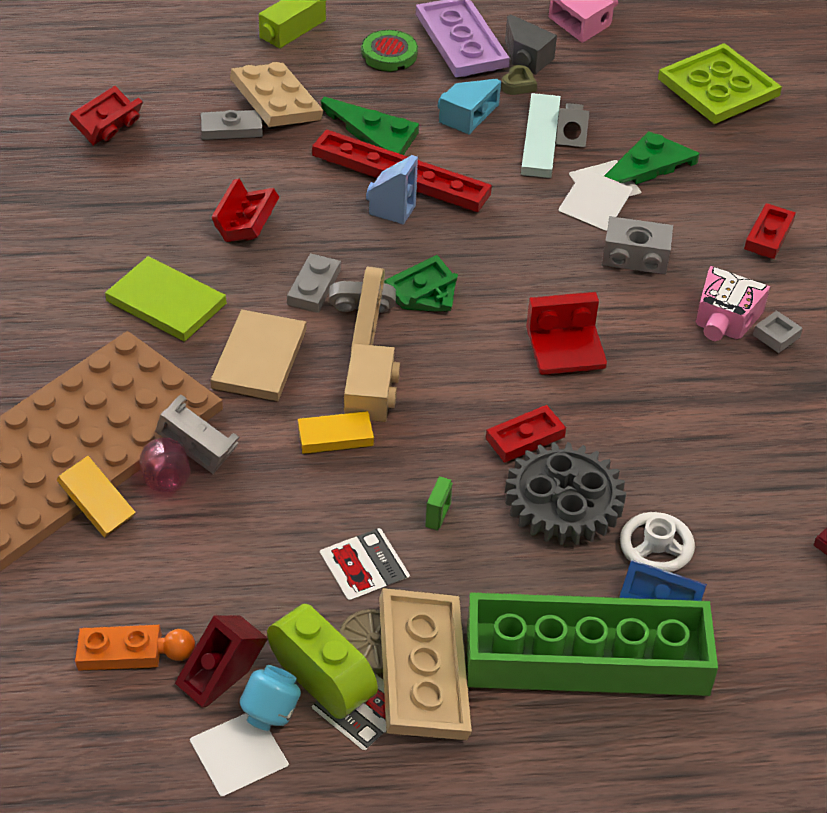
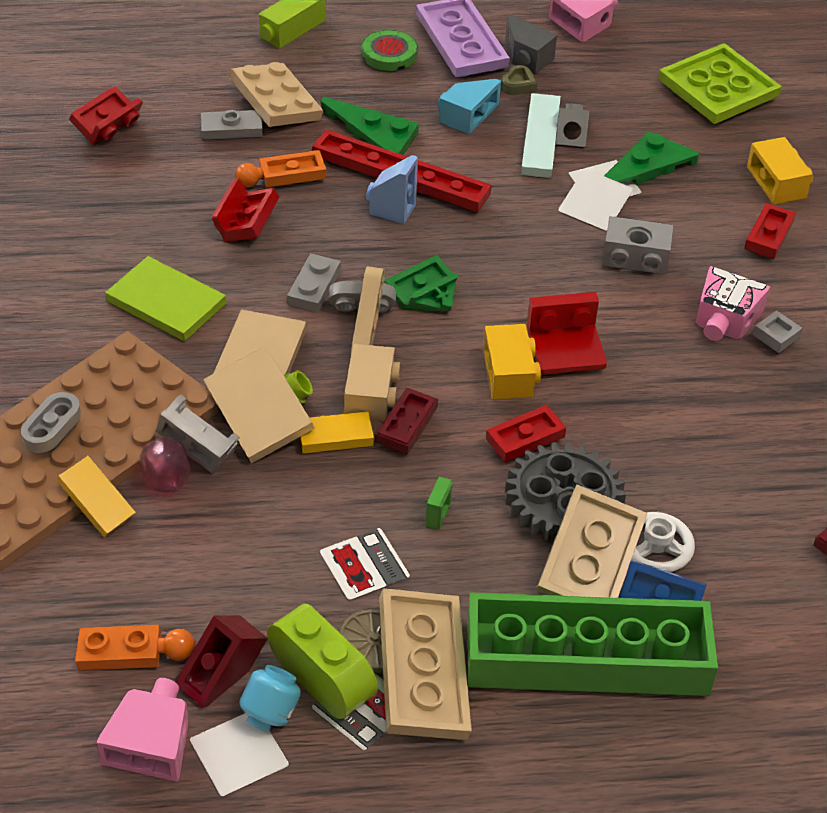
(47, 426): none -> light grey plate
(147, 732): none -> bright pink torso
(258, 404): none -> tan tile
(283, 170): none -> orange plate
(300, 385): none -> lime plate
(406, 420): none -> dark red plate
(510, 361): none -> yellow brick
(592, 547): none -> tan plate
(779, 170): none -> yellow brick

